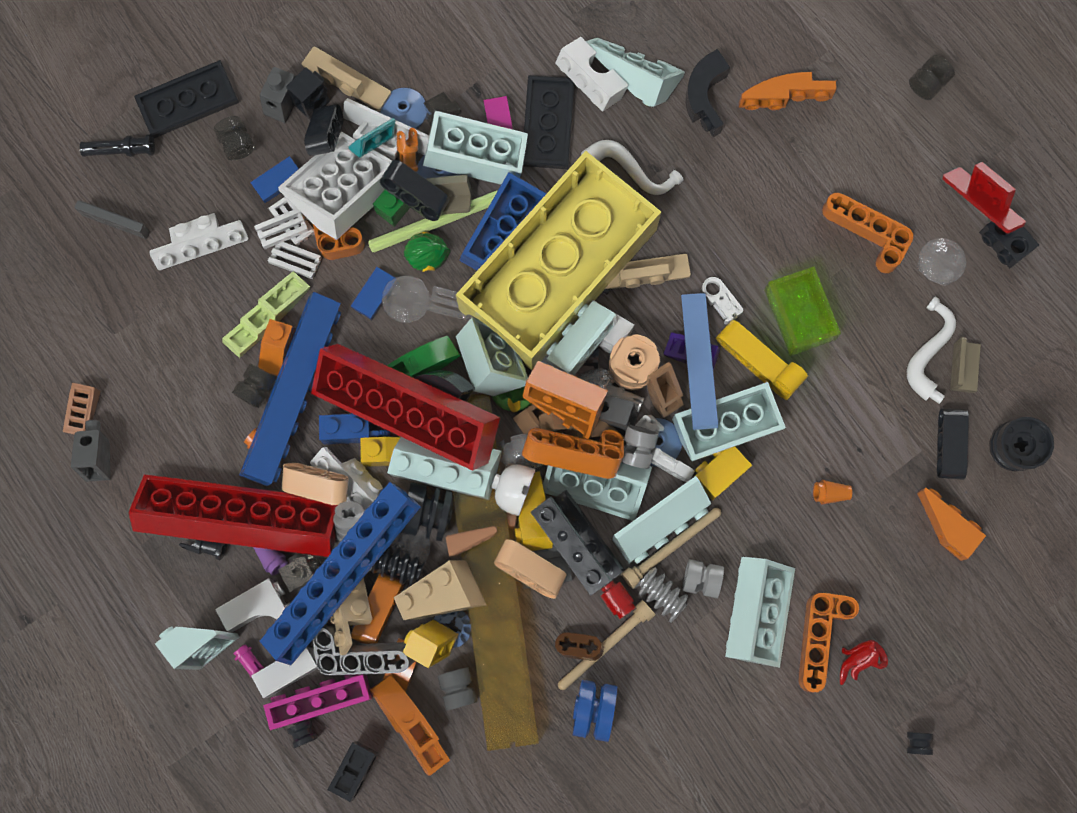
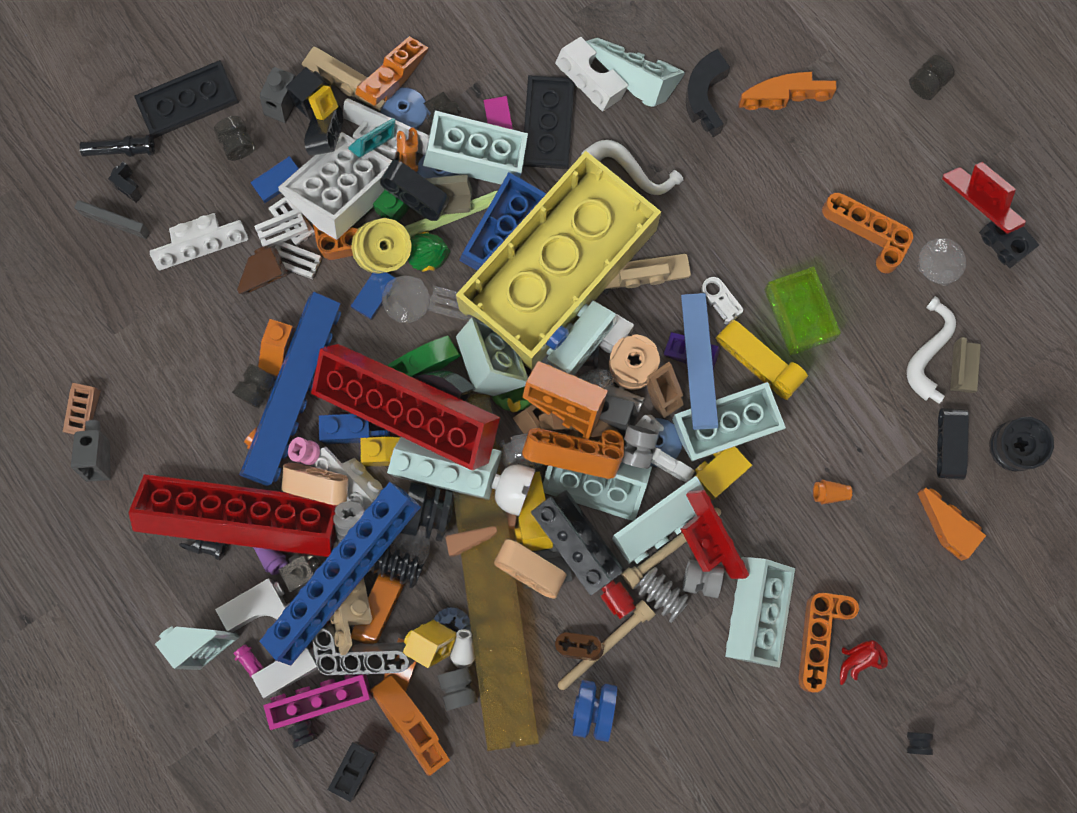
(120, 180): none -> black bracket
(261, 270): none -> reddish brown slope
(273, 306): yellowish green slope -> none
(303, 451): none -> bright pink wheel
(323, 102): none -> yellow plate
(367, 248): none -> light yellow wheel
(393, 73): none -> orange slope
(441, 592): tan wedge -> none
(463, 649): none -> white cone
(557, 338): none -> blue tile
(710, 539): none -> red bracket

